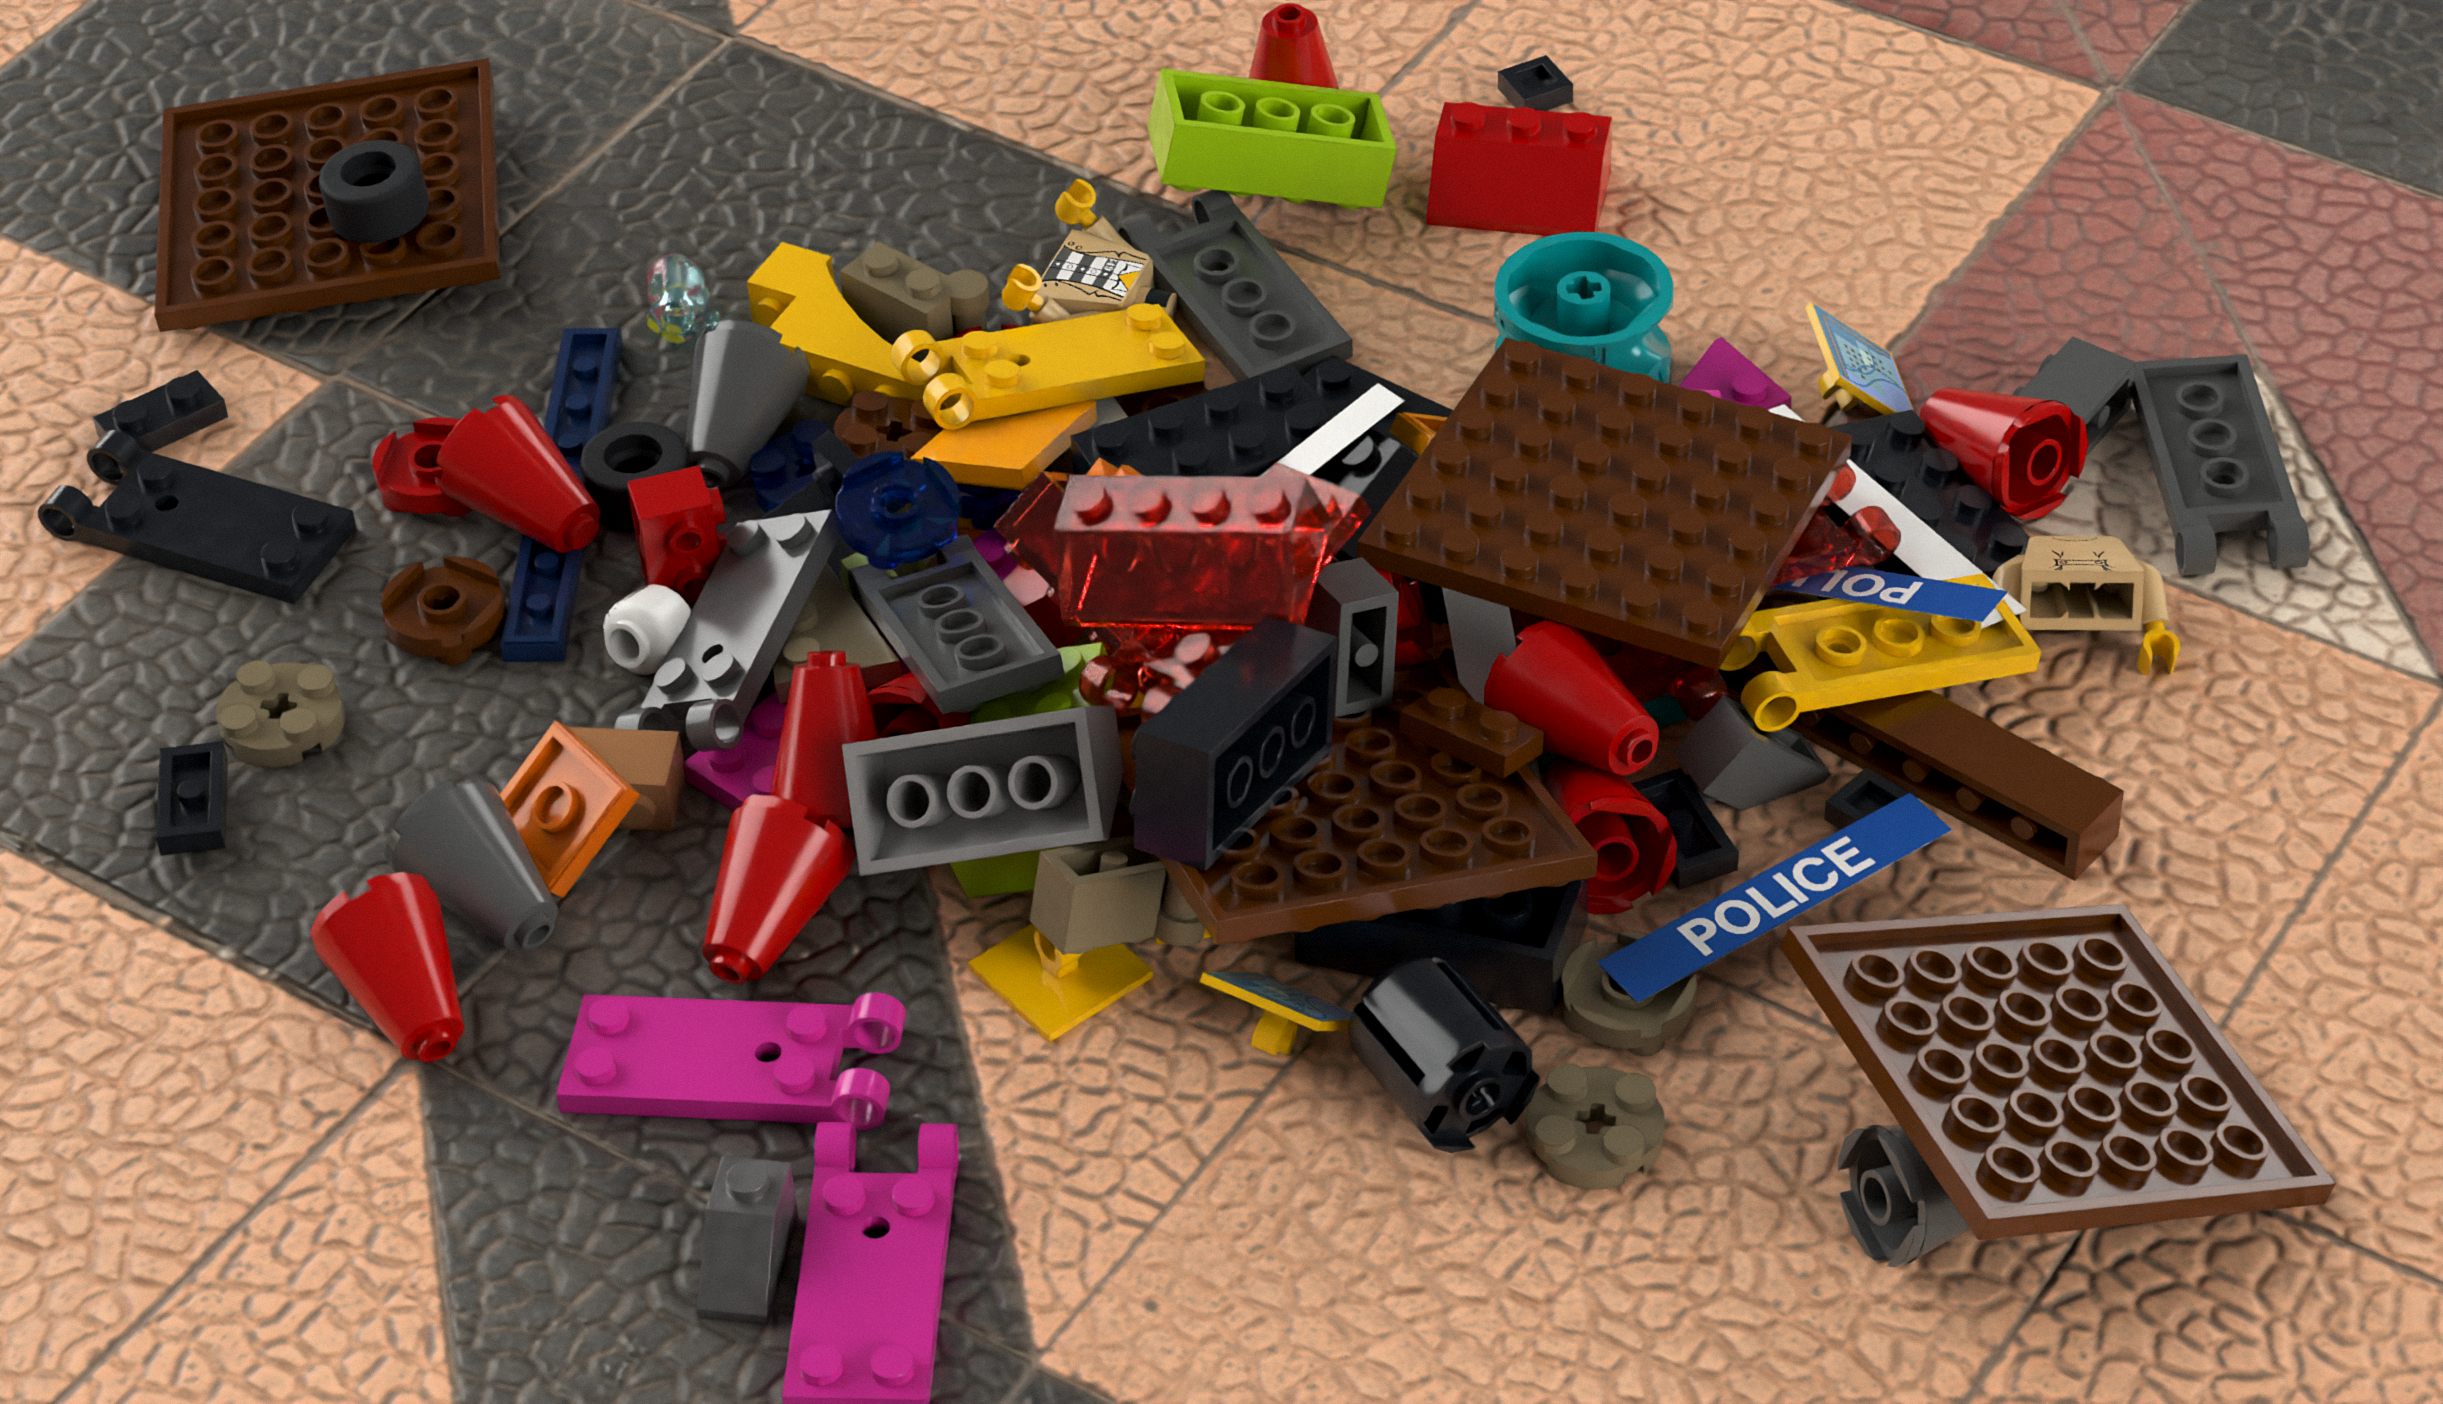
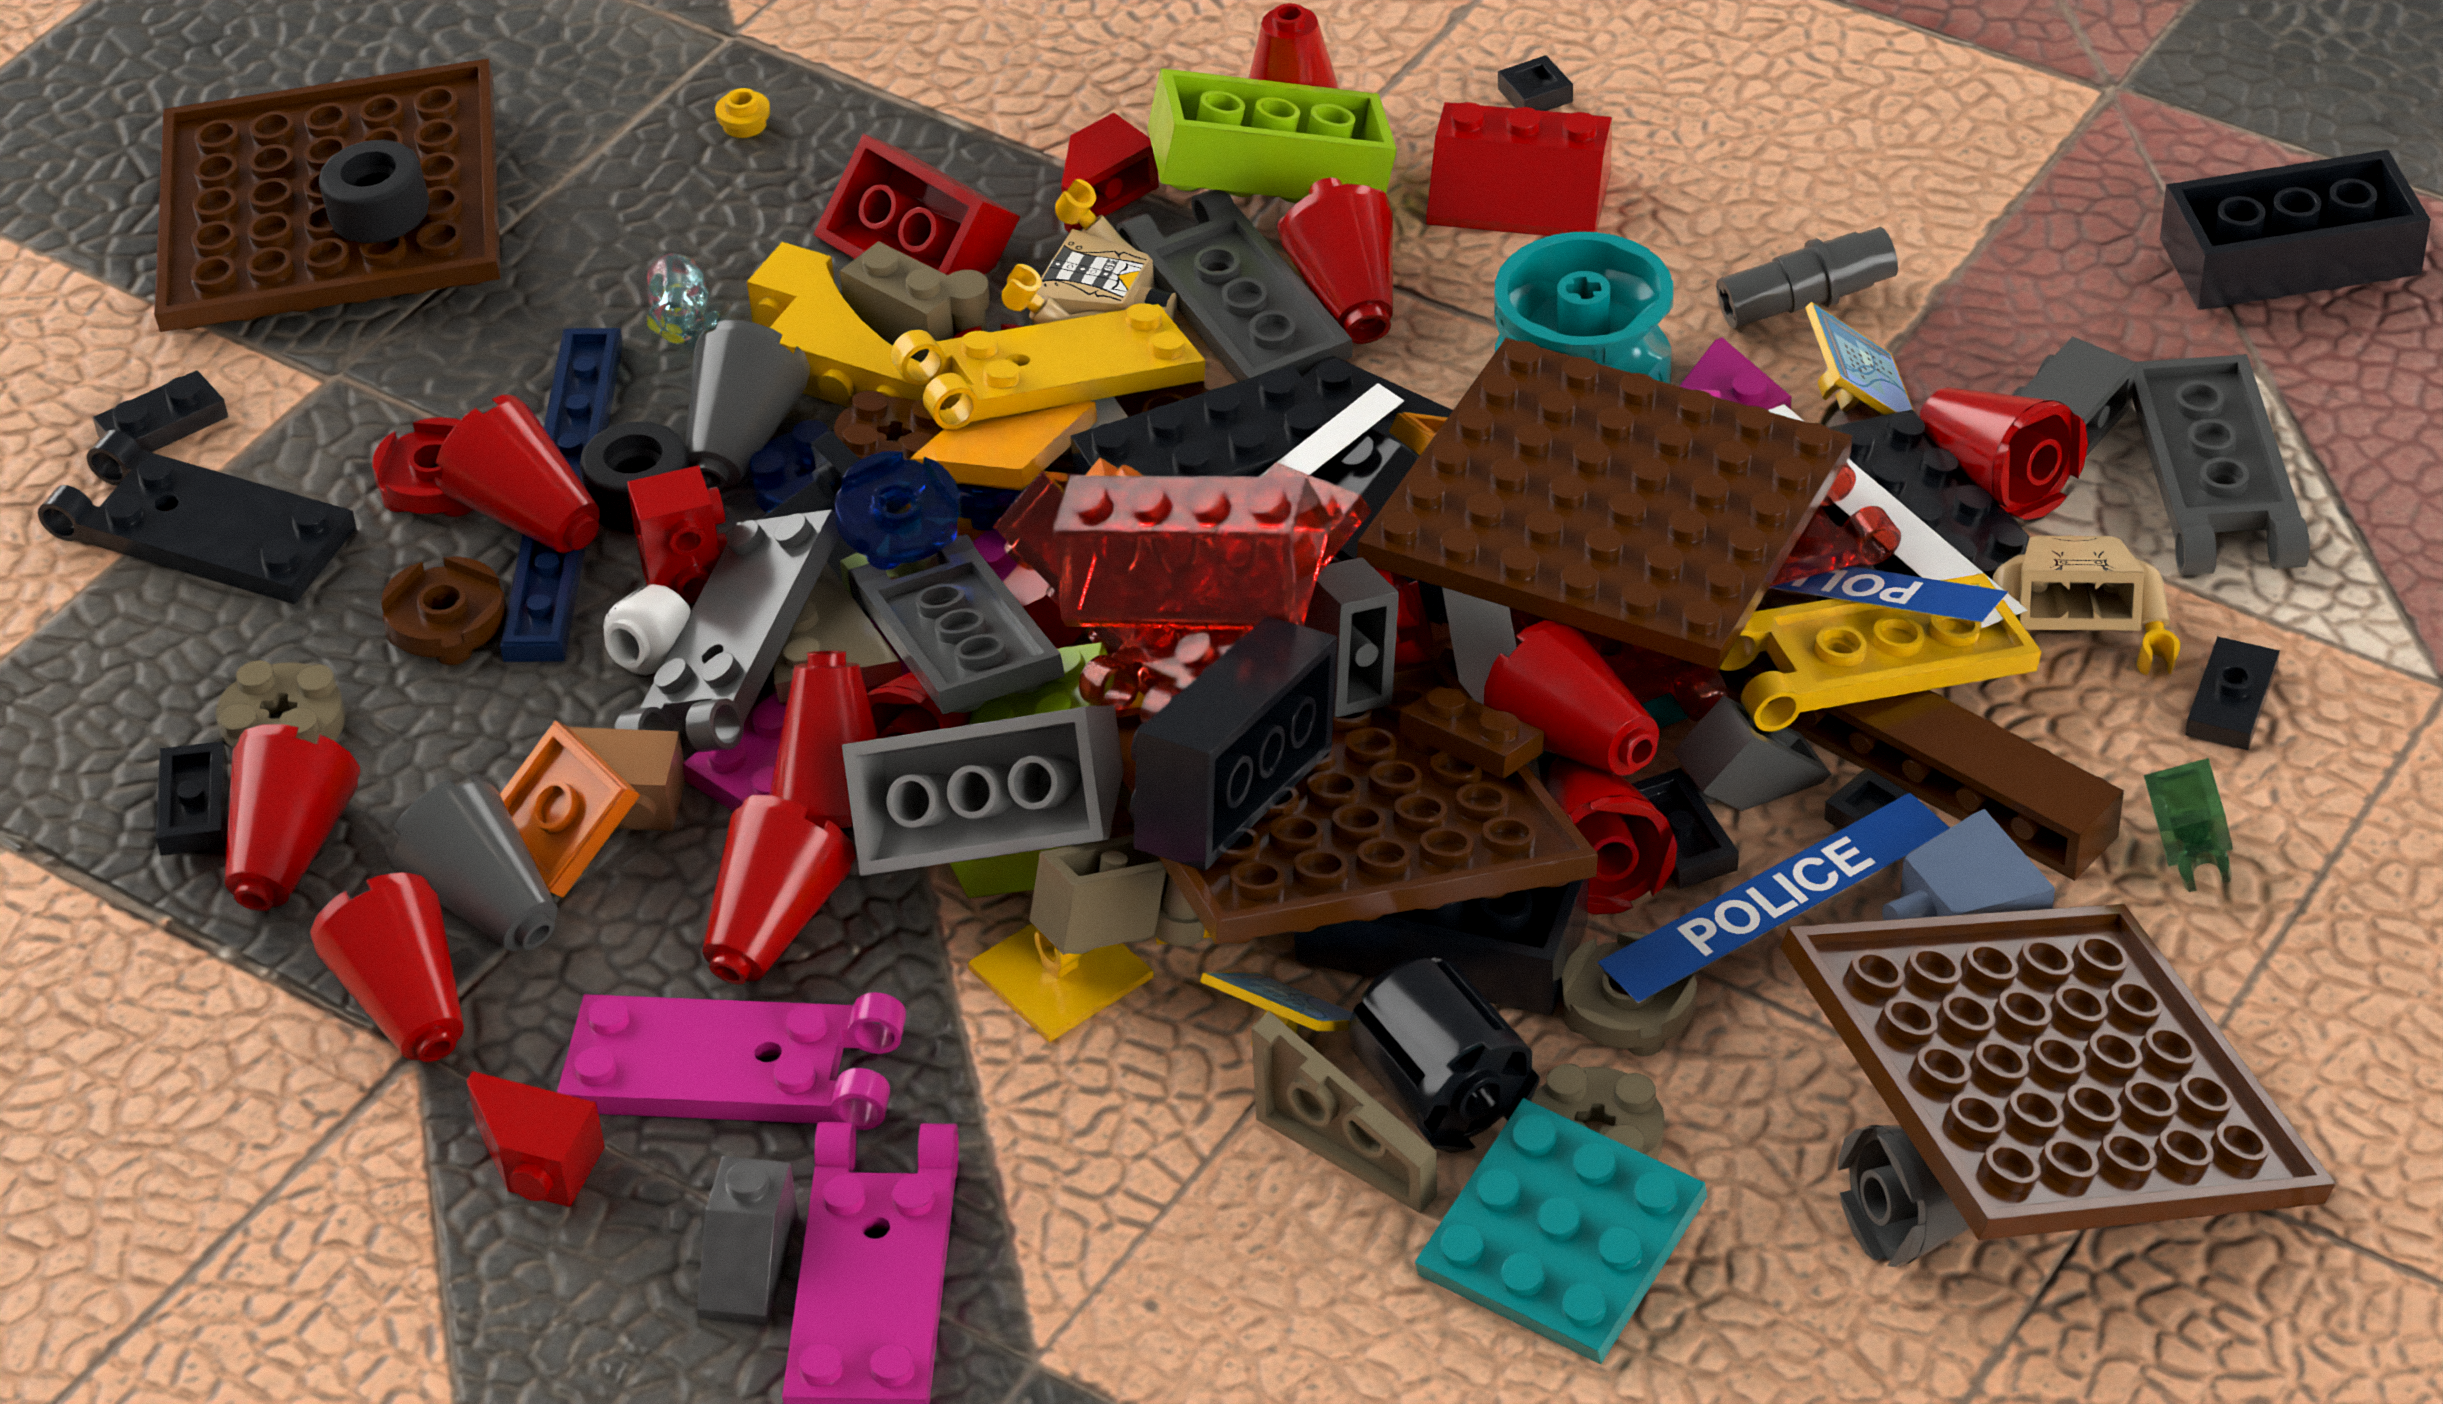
(282, 810): none -> red cone
(536, 1137): none -> red slope
(743, 112): none -> yellow plate
(915, 211): none -> red slope
(1113, 161): none -> red slope
(1335, 1118): none -> dark tan wing
(1345, 253): none -> red cone
(1561, 1230): none -> teal plate
(1811, 274): none -> dark grey piece
(1969, 872): none -> sand blue torso
(2190, 819): none -> clear green brick
(2232, 693): none -> black plate
(2294, 229): none -> black brick

